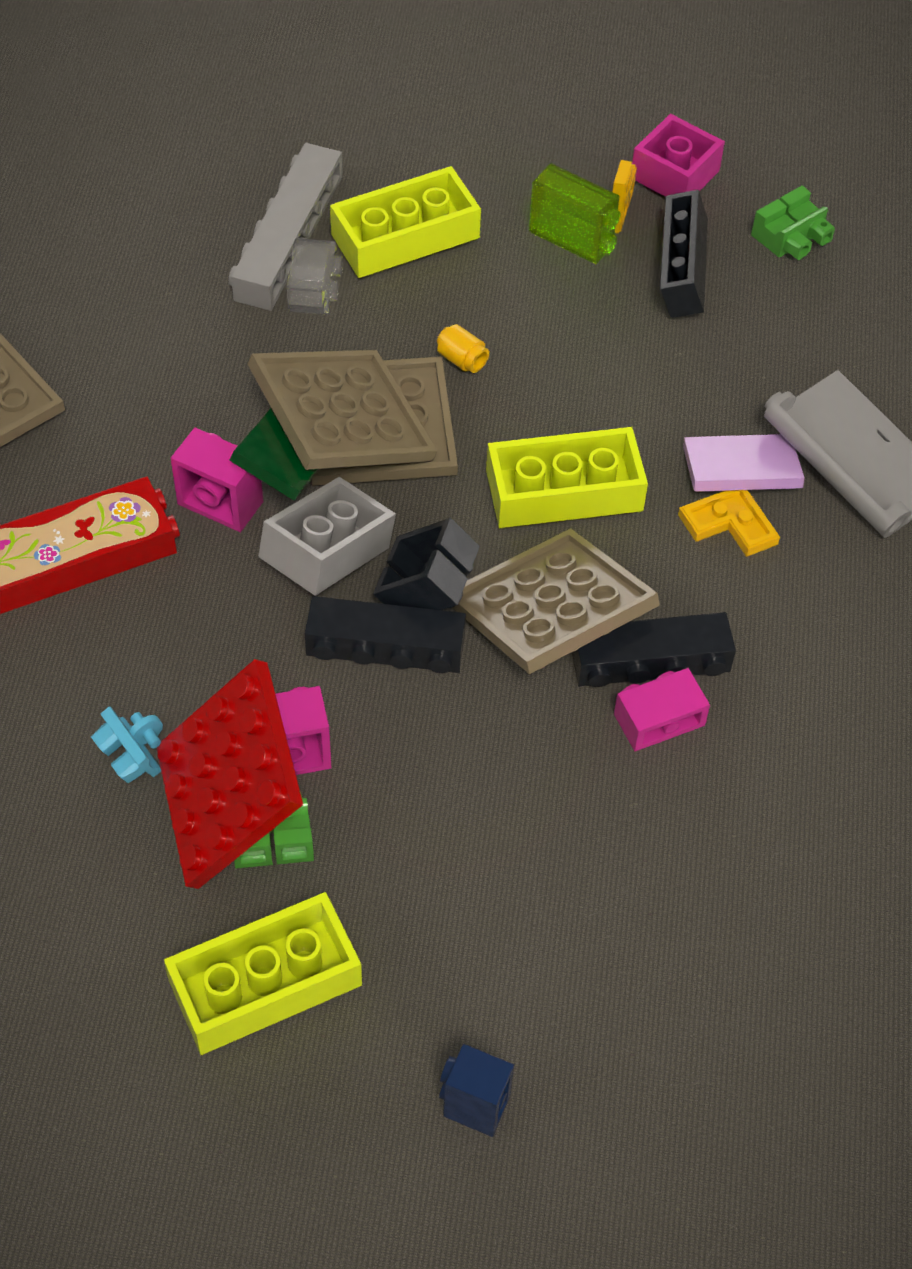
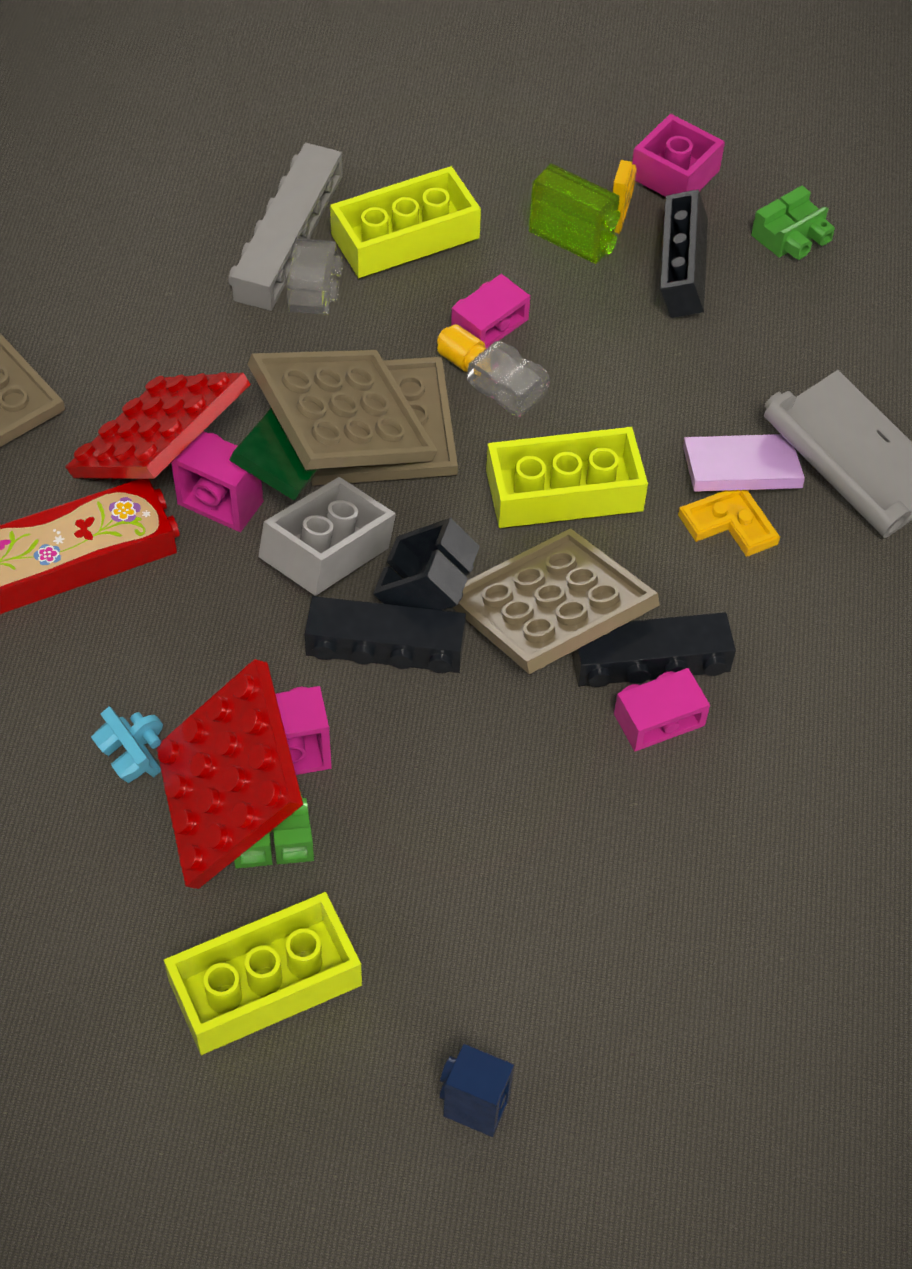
(157, 426): none -> red plate
(492, 310): none -> dark pink brick
(508, 378): none -> clear brick

